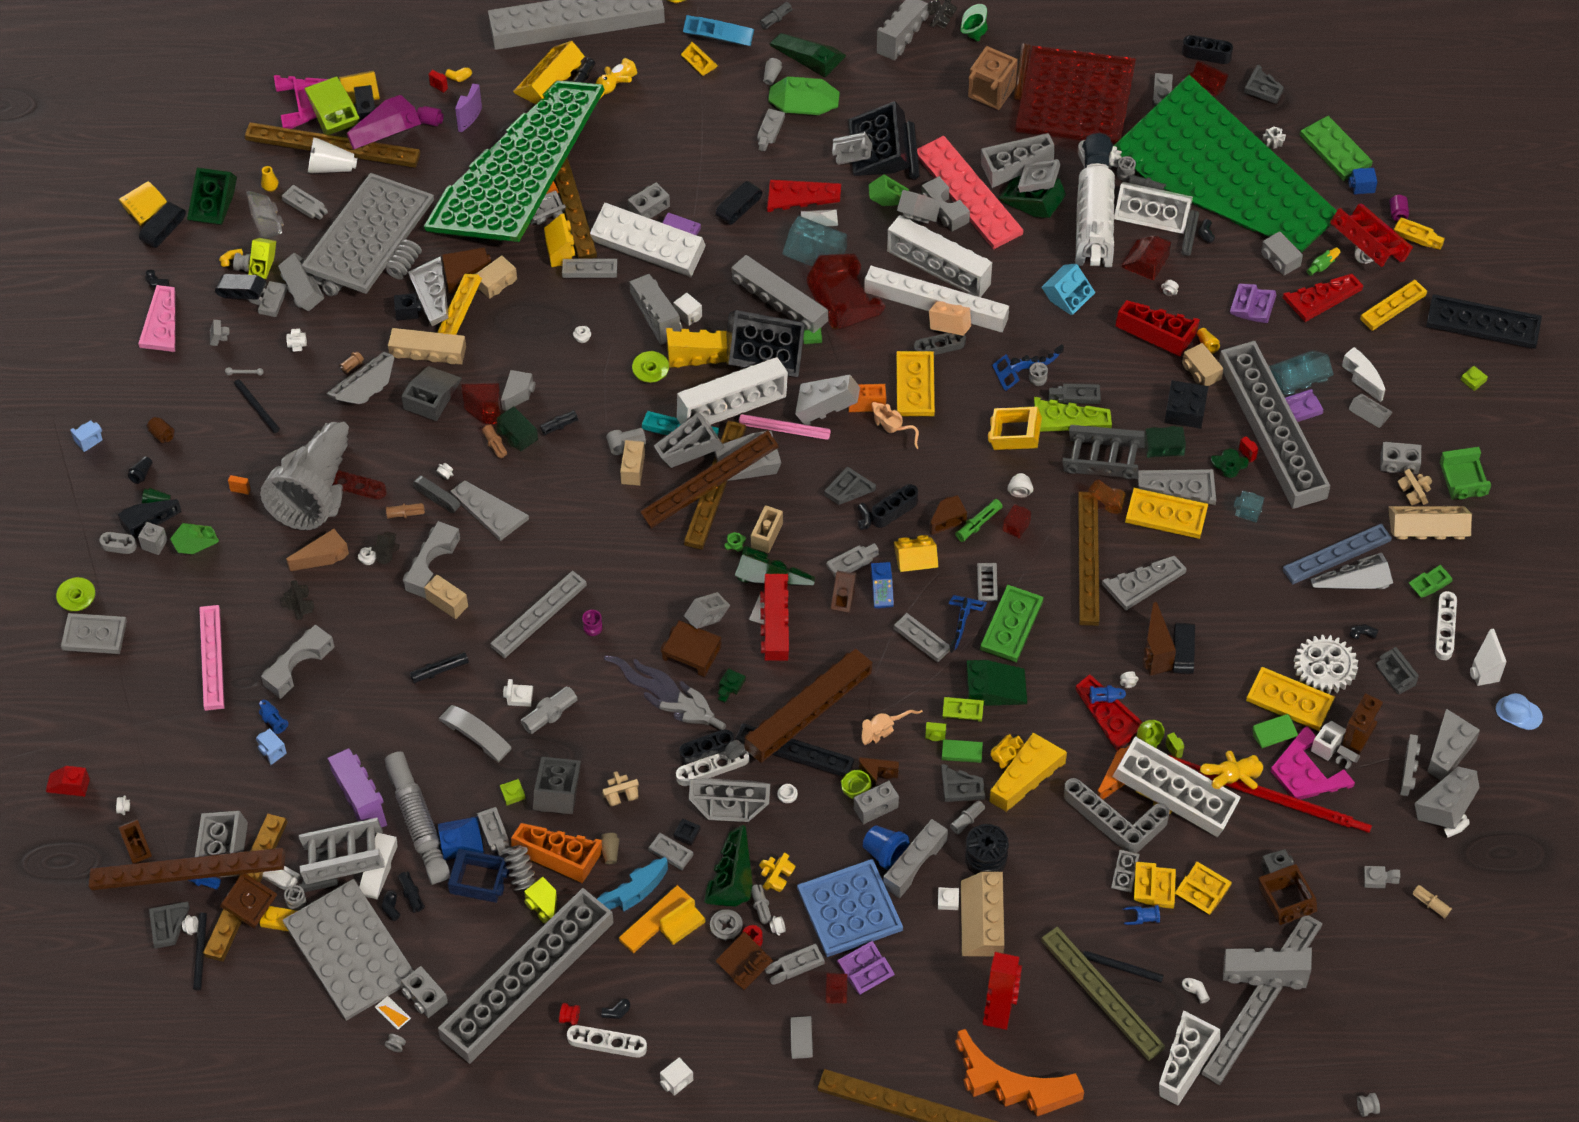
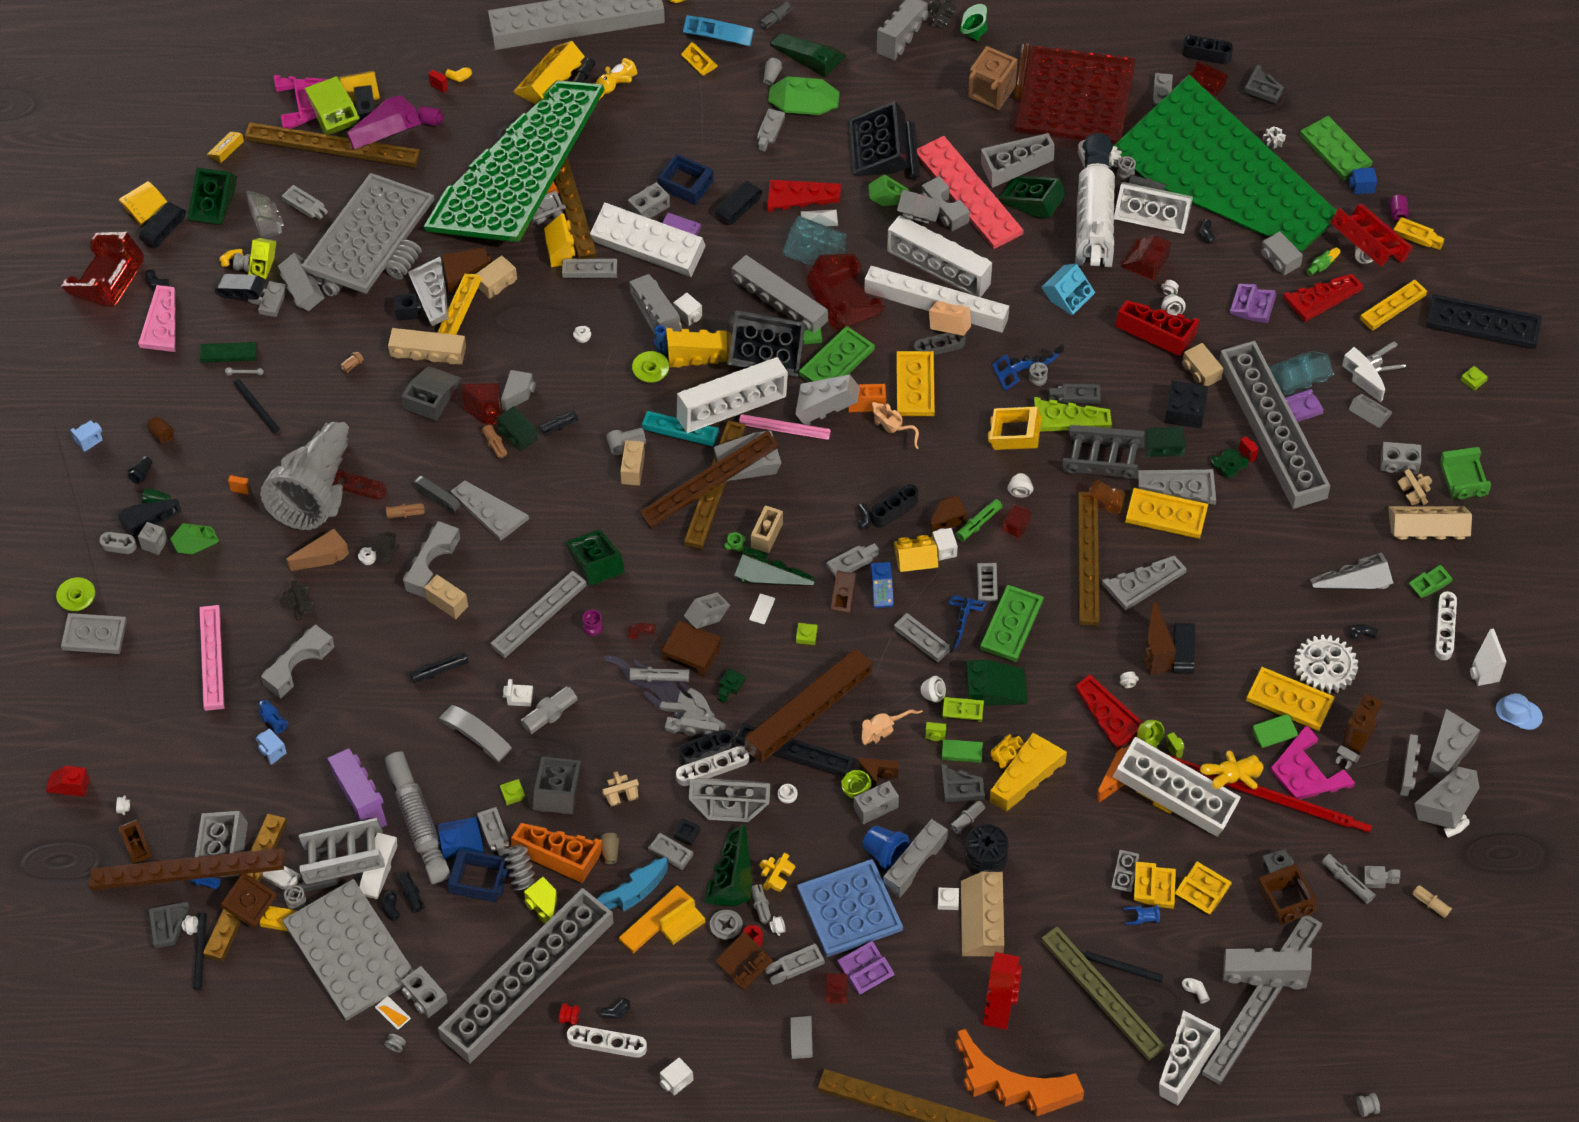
(110, 271): none -> clear red windscreen
(218, 333): light grey tile -> none
(226, 146): none -> yellow slope
(228, 352): none -> dark green tile
(269, 180): yellow cone -> none
(296, 340): white gear -> none
(330, 158): white cone -> none
(364, 381): light grey wedge -> none
(445, 471): white plate -> none
(468, 108): medium lavender slope -> none
(596, 557): none -> dark green slope
(640, 627): none -> clear red arm
(659, 674): none -> light grey pin
(660, 334): none -> blue pin
(688, 442): light grey wedge -> none
(691, 167): none -> dark blue window
(691, 726): none -> light grey hinge
(734, 749): dark grey tile -> none
(775, 617): red wedge -> none
(806, 634): none -> lime plate
(838, 356): none -> bright green plate
(848, 486): dark grey wing -> none
(852, 148): light grey hinge -> none
(933, 689): none -> white cone
(945, 543): none -> white brick
(1039, 175): light grey plate -> none
(1110, 694): blue piece -> none
(1114, 819): light grey beam -> none
(1173, 304): none -> white cone
(1190, 232): dark grey axle -> none
(1208, 340): yellow cone -> none
(1249, 506): clear light blue brick -> none
(1328, 740): white slope -> none
(1337, 553): sand blue tile -> none
(1340, 872): none -> light grey pin
(1376, 359): none -> light grey plant
(1397, 671): dark grey hinge -> none

